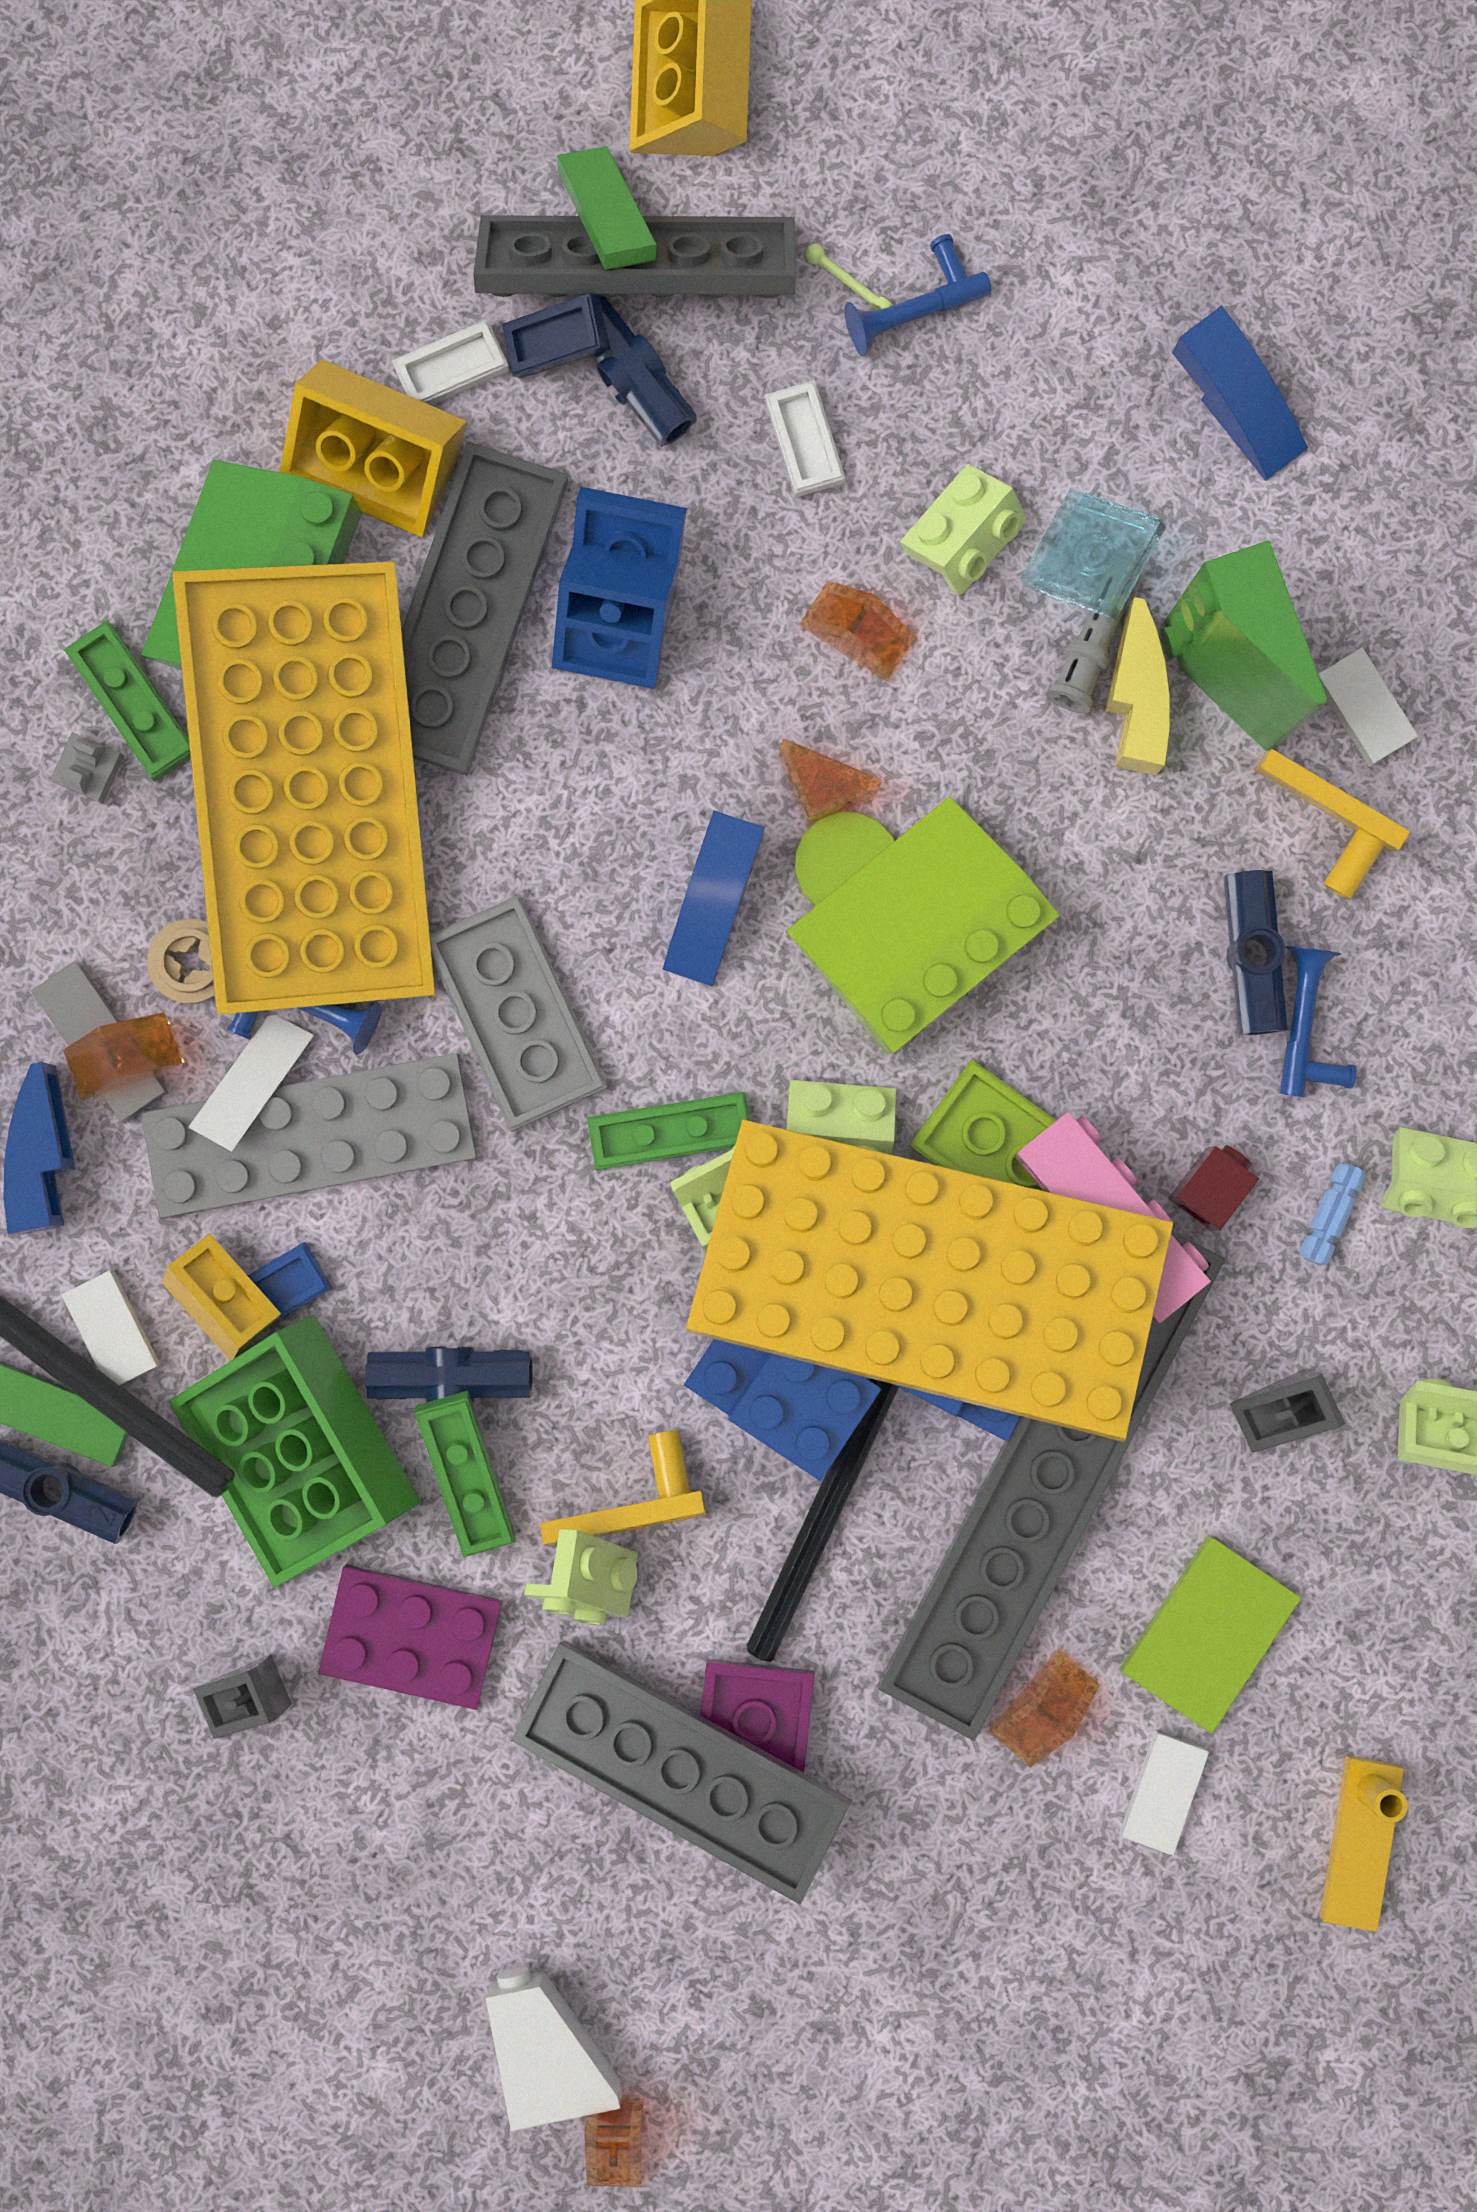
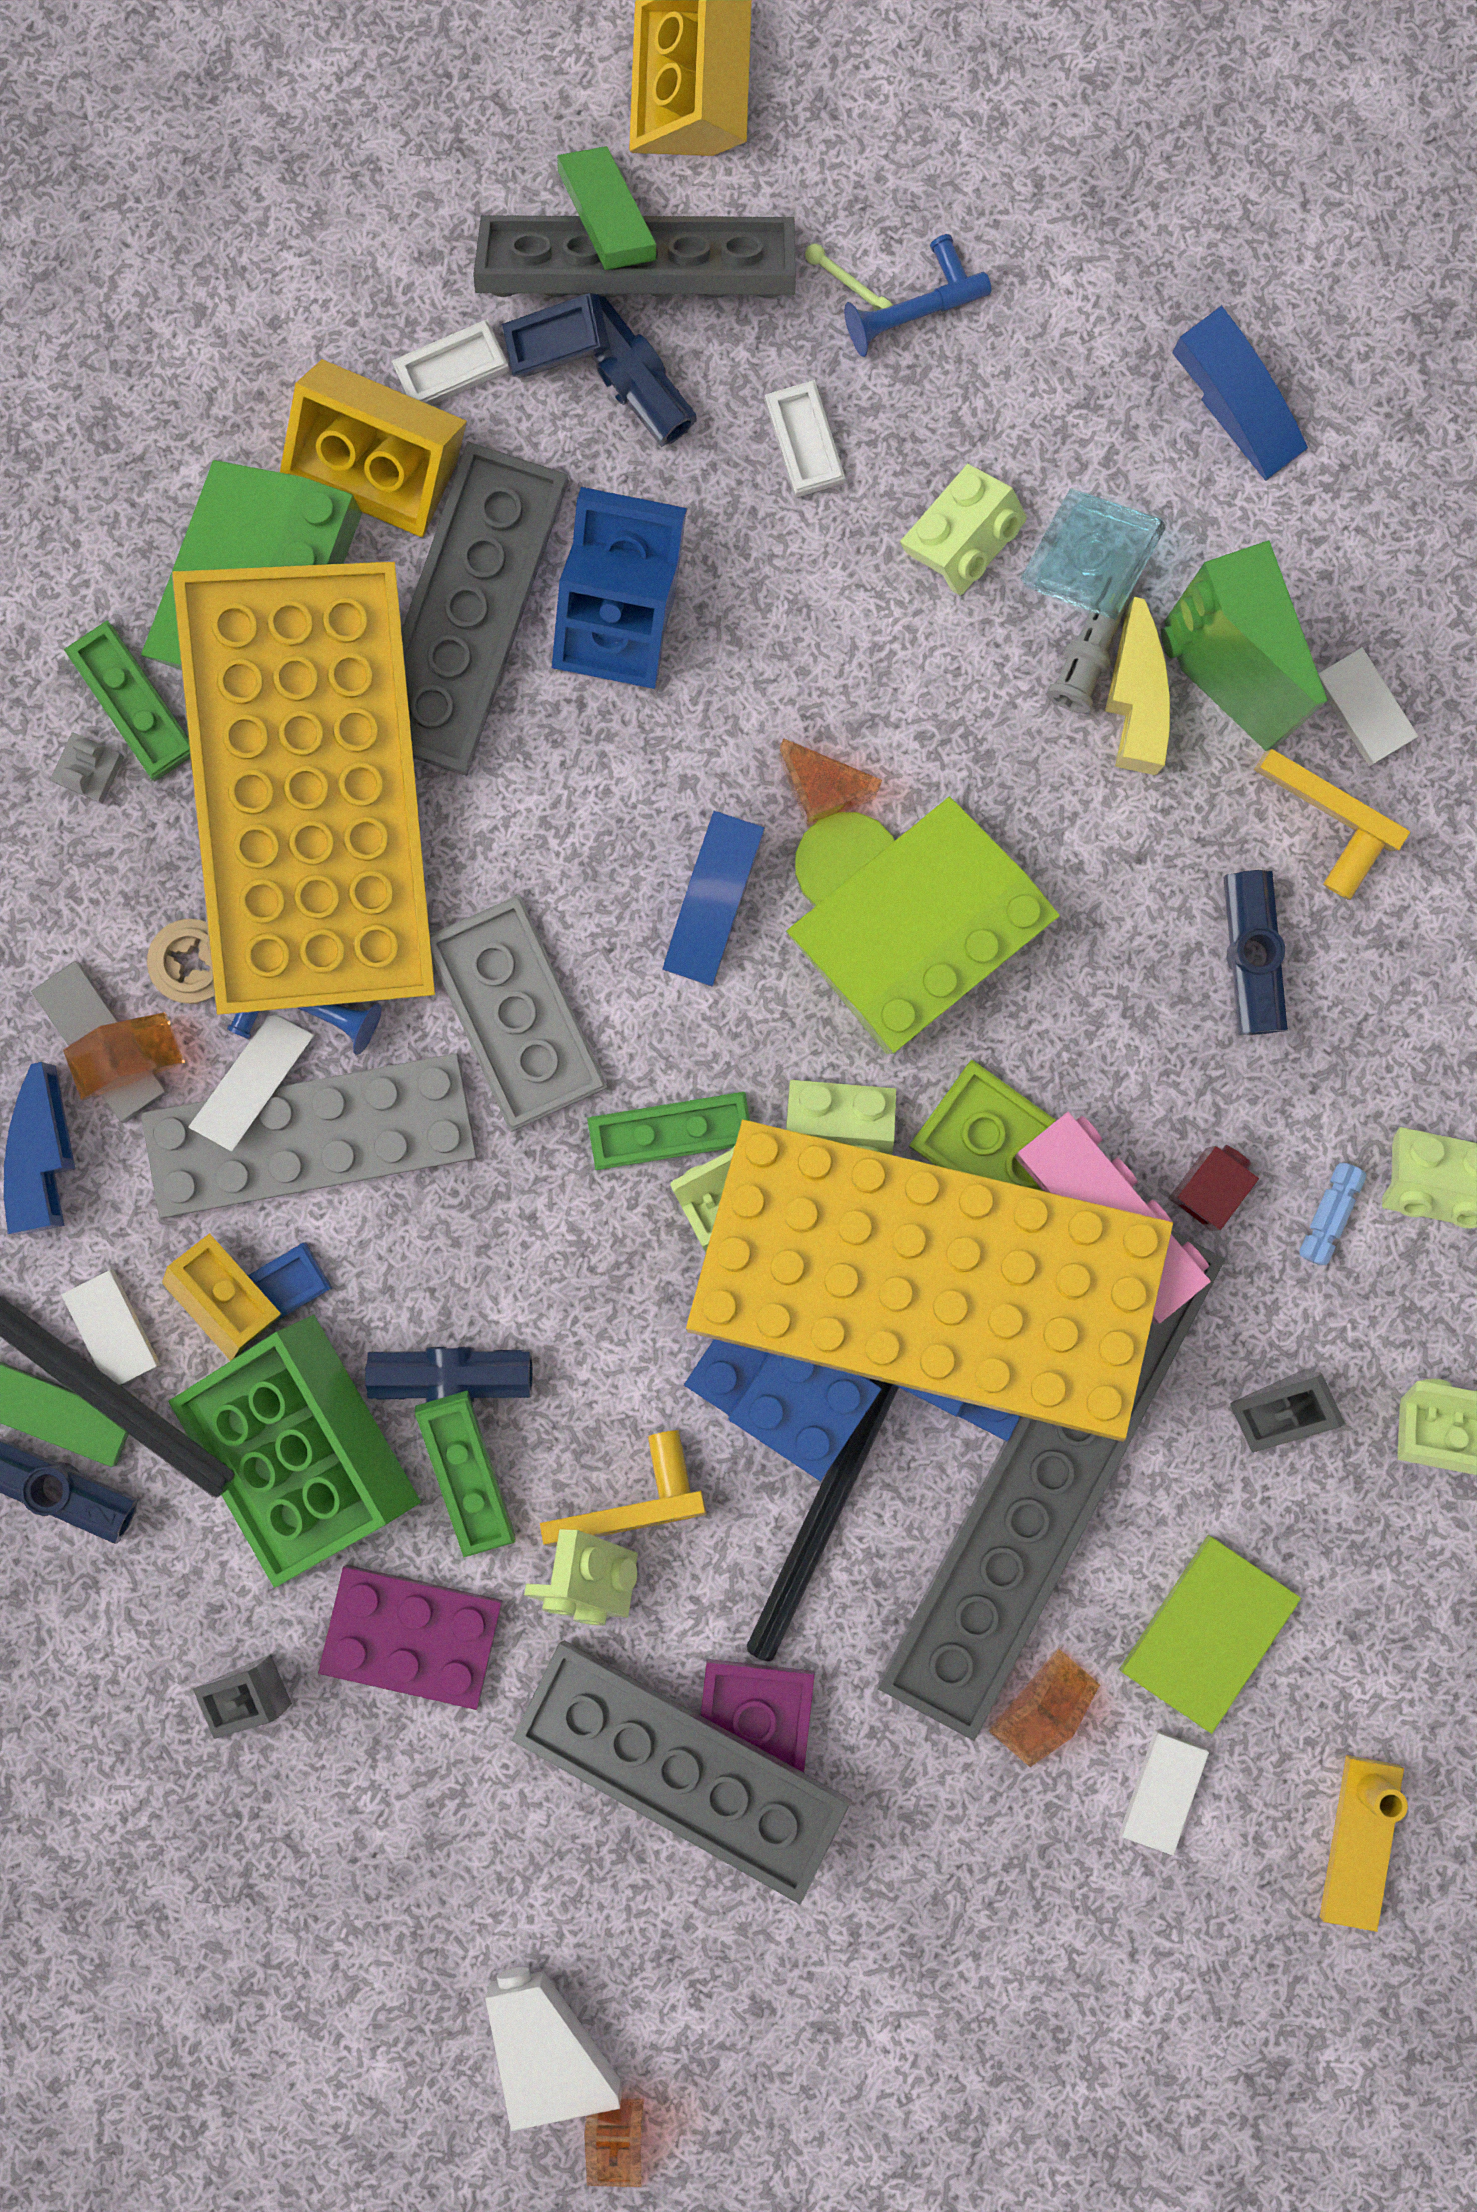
(859, 628): clear orange slope -> none
(1297, 1067): blue piece -> none

